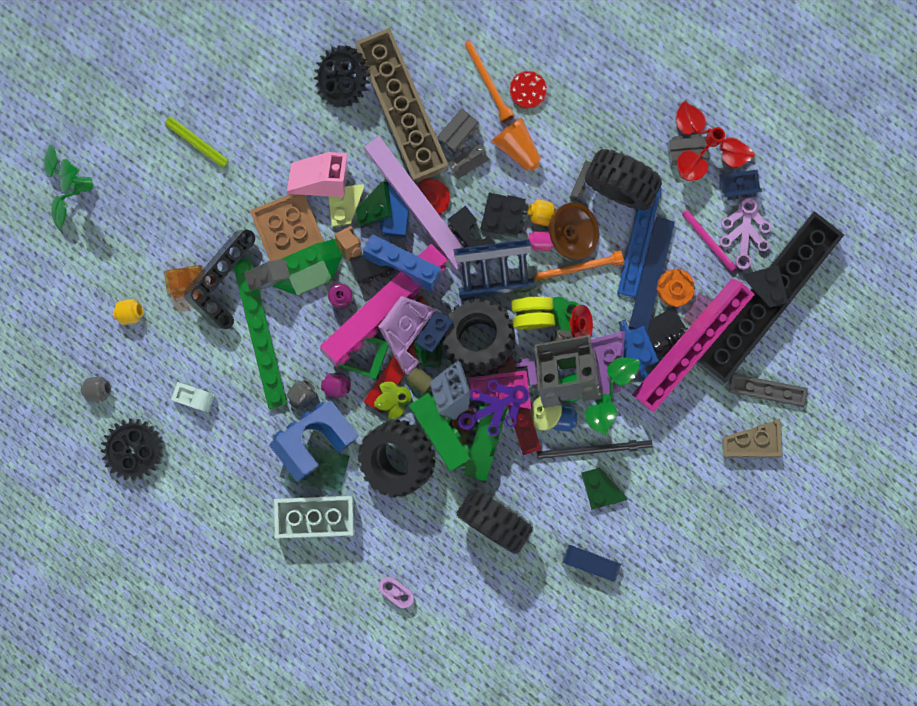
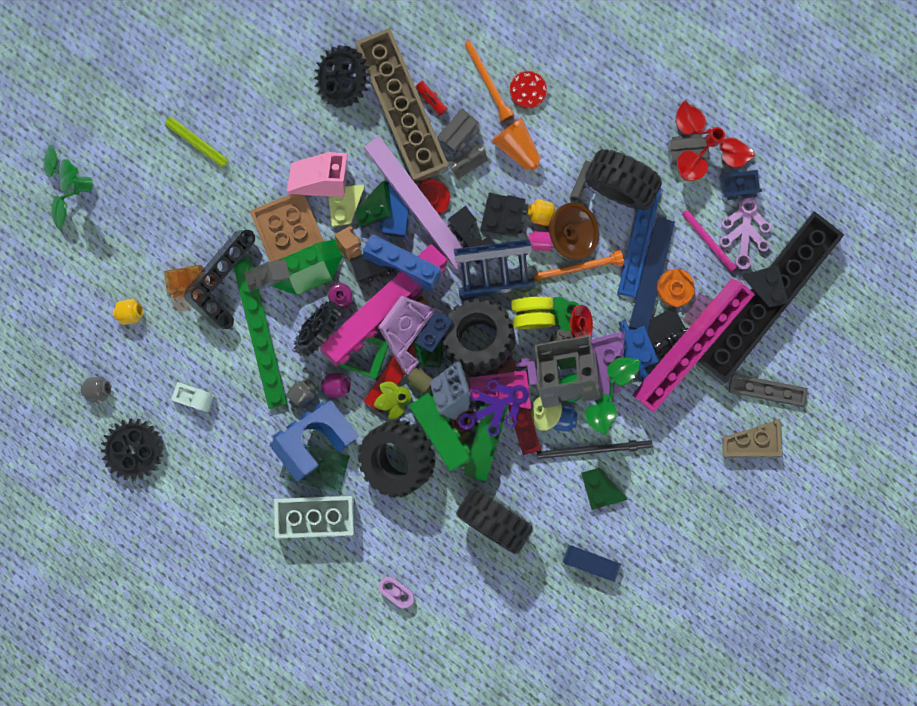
(317, 328): none -> black gear
(439, 108): none -> red pin

